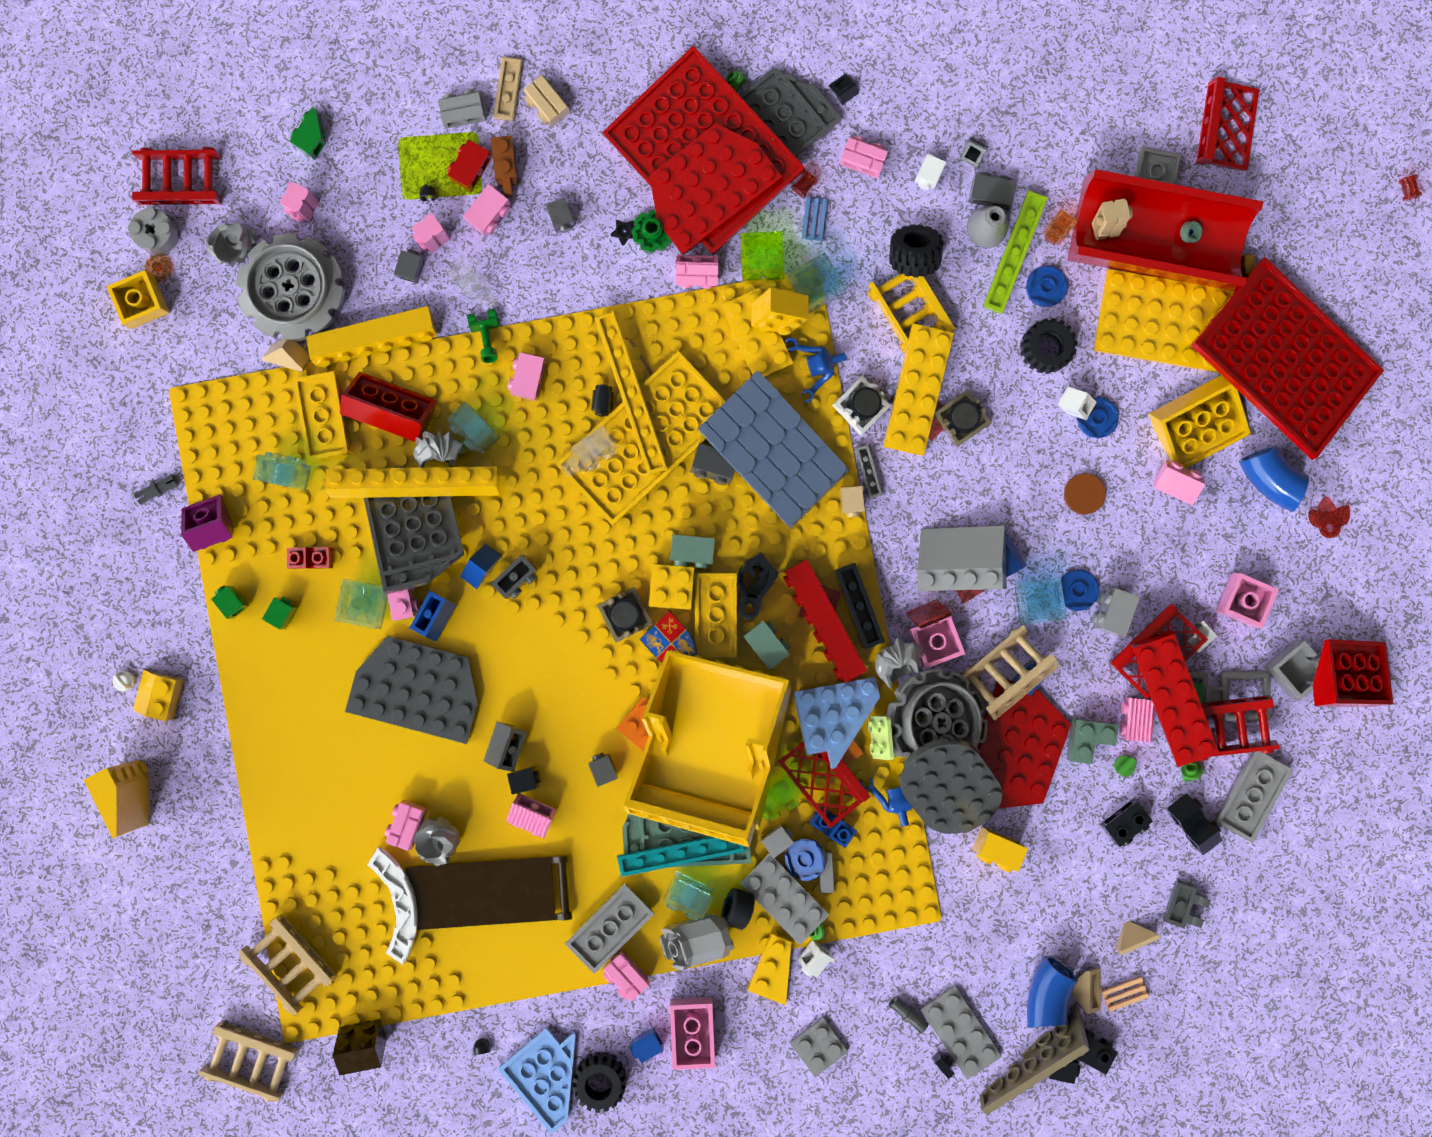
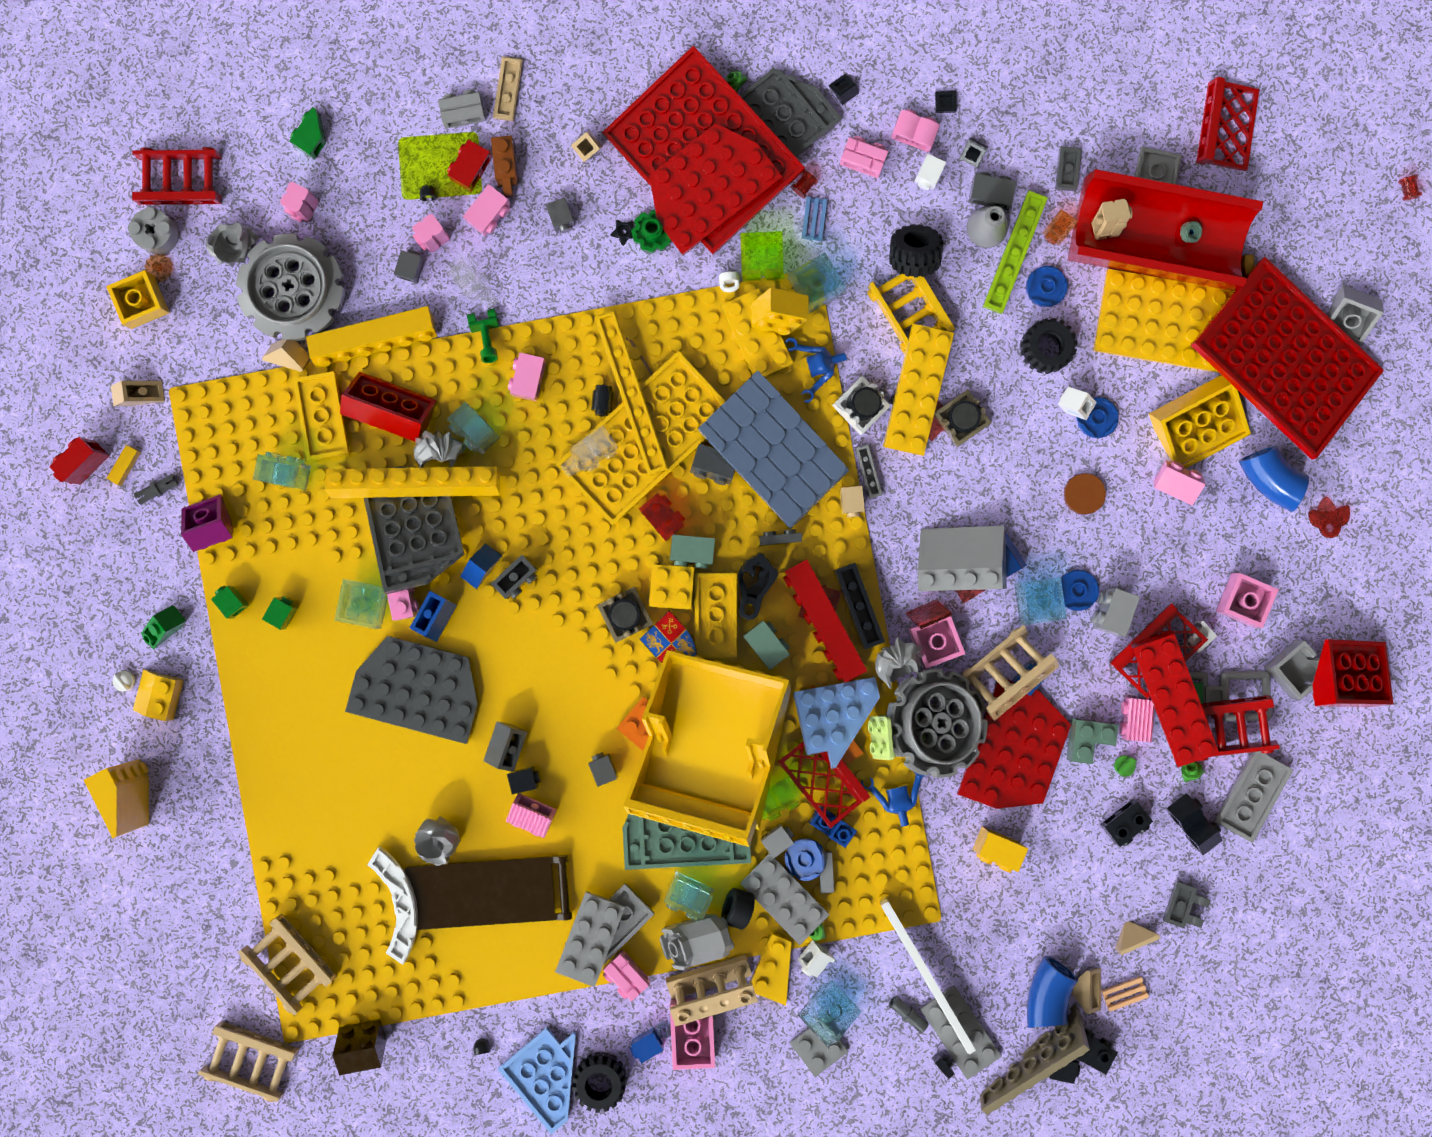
(78, 461): none -> red brick
(123, 465): none -> yellow piece
(137, 393): none -> tan slope
(162, 626): none -> green slope
(309, 557): red slope -> none
(405, 824): bright pink brick -> none
(546, 101): tan brick -> none
(586, 146): none -> tan brick
(590, 938): none -> light grey plate
(659, 1029): none -> clear light blue hinge
(662, 516): none -> clear red brick
(675, 854): teal tile -> none
(697, 271): bright pink brick -> none
(705, 978): none -> tan fence
(729, 278): none -> white tile
(771, 538): none -> dark grey plate
(829, 1013): none -> clear light blue brick
(915, 130): none -> bright pink brick
(927, 976): none -> white tile
(945, 102): none -> black tile
(950, 786): dark grey plate -> none
(1068, 169): none -> dark grey plate
(1355, 312): none -> light grey slope

